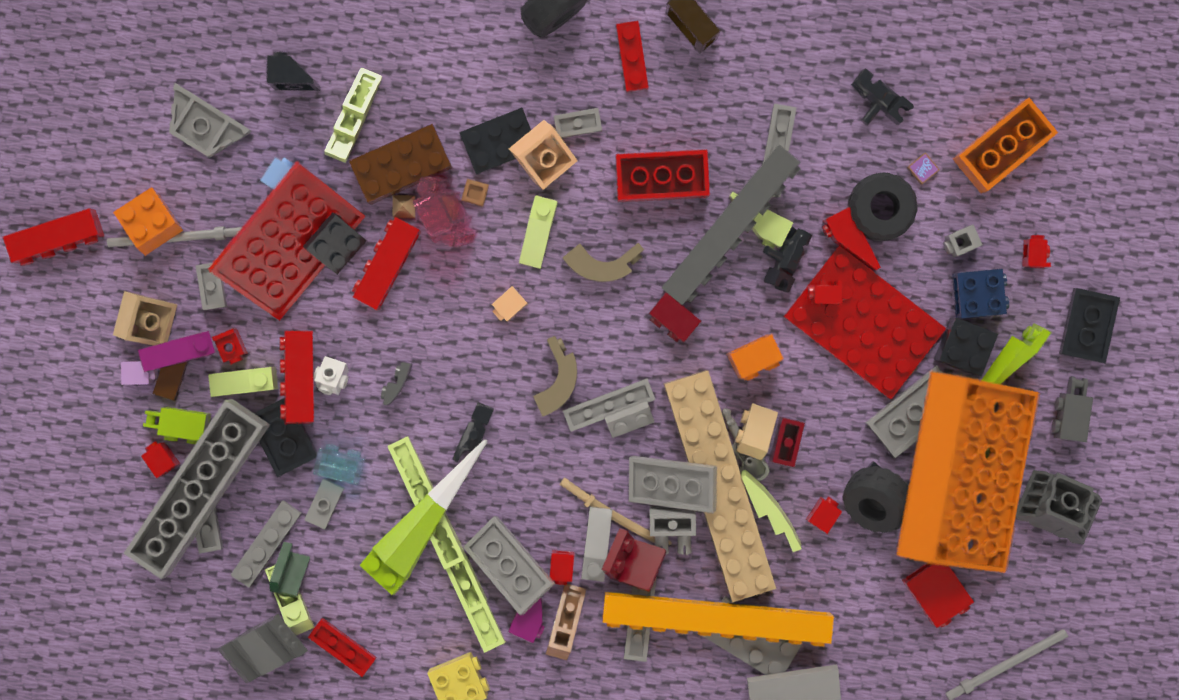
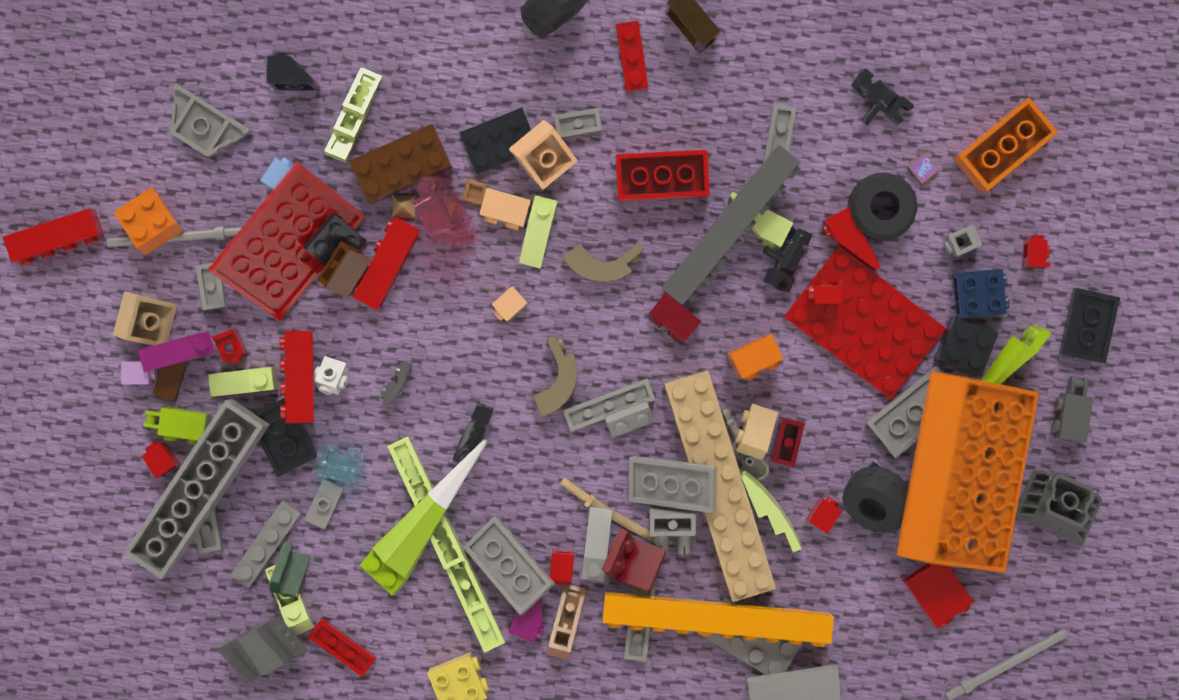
(344, 269): none -> reddish brown brick
(505, 208): none -> light nougat brick

